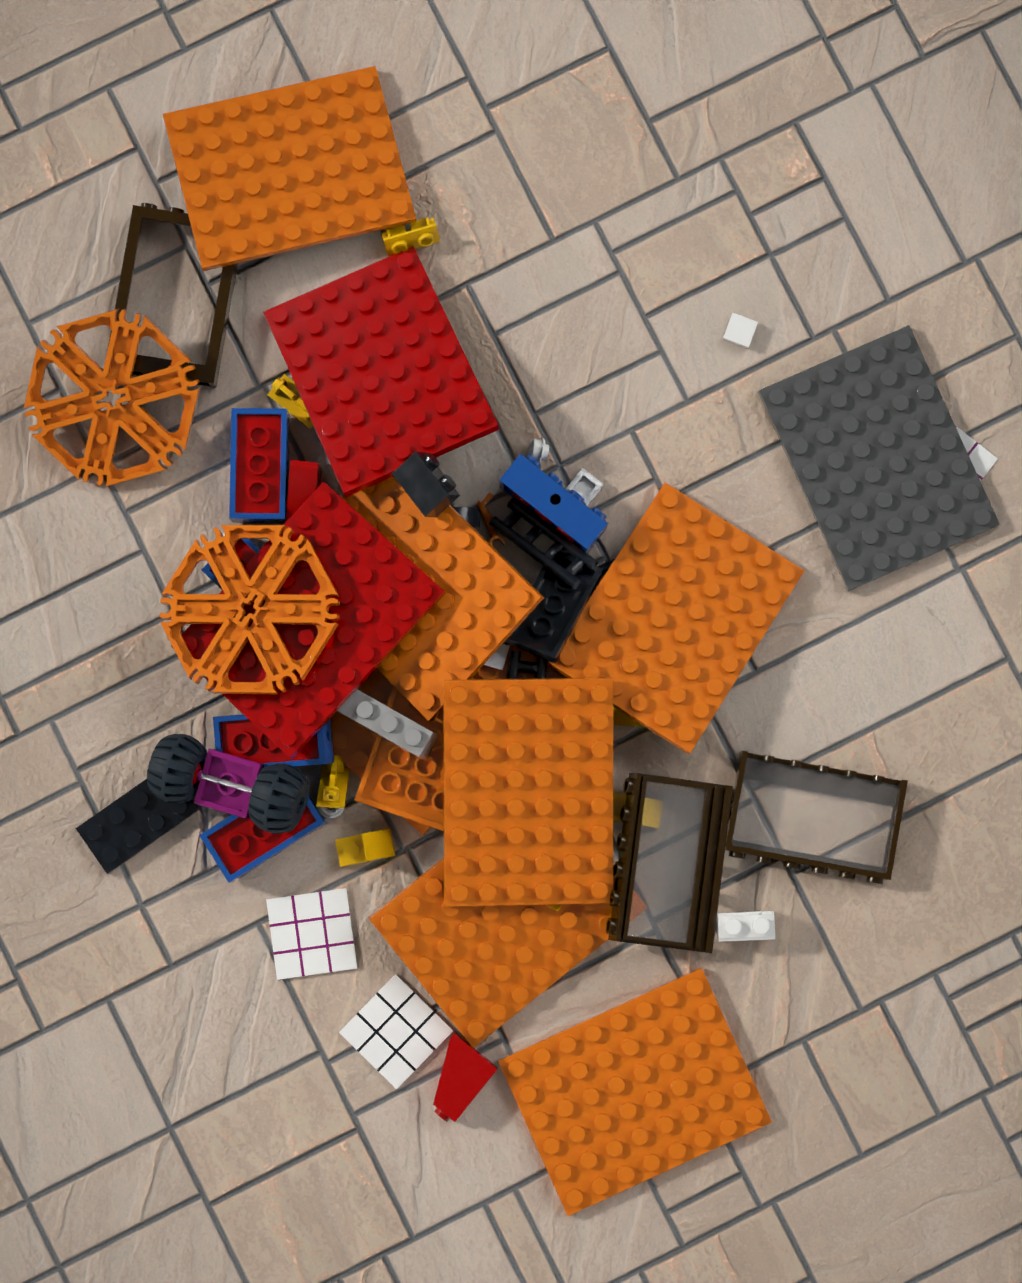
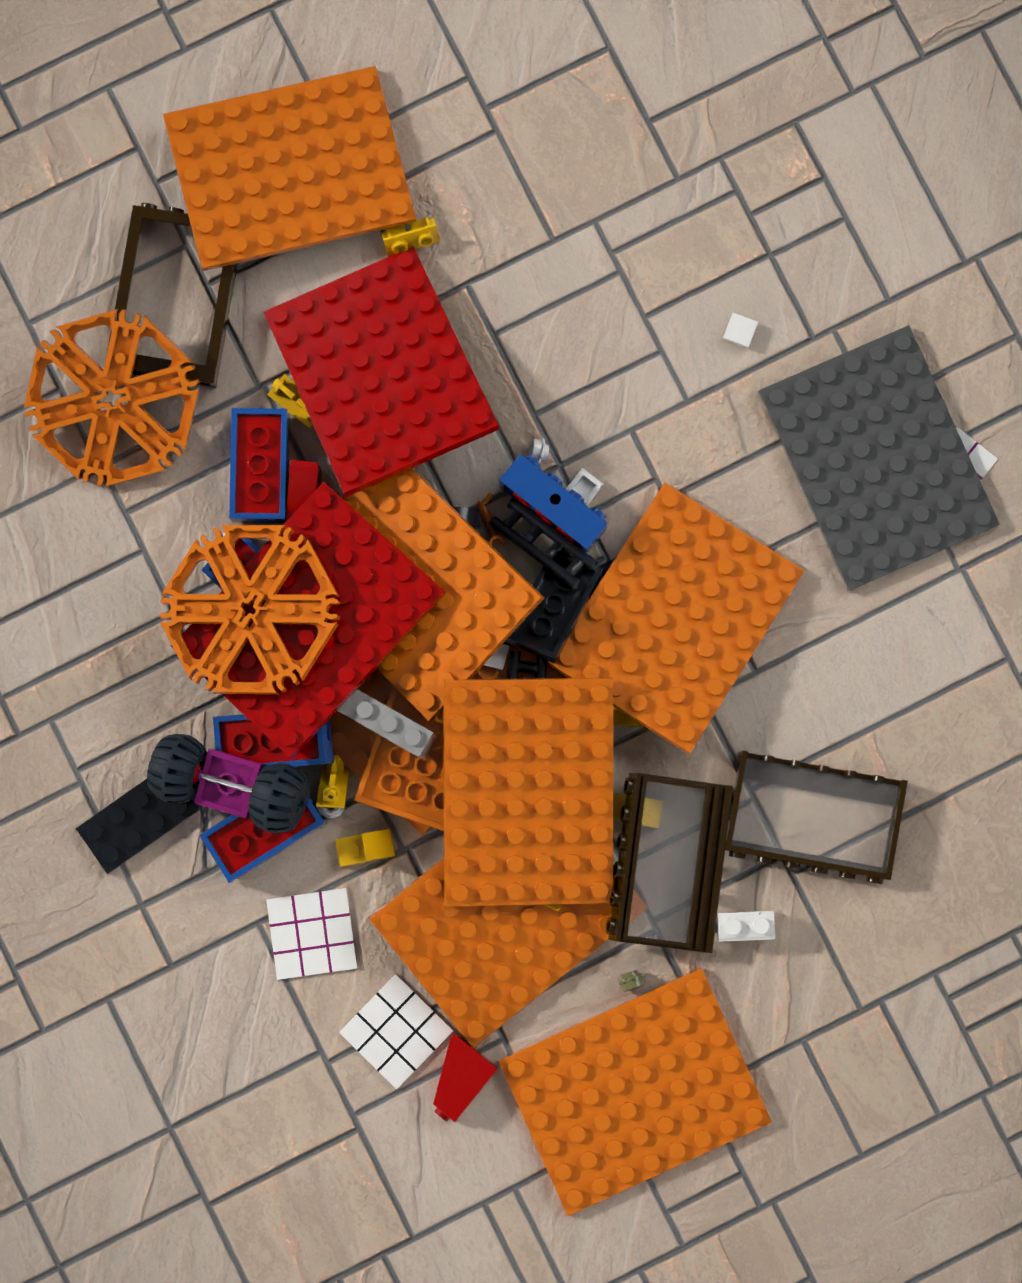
(426, 484): black brick -> none
(632, 980): none -> olive plate

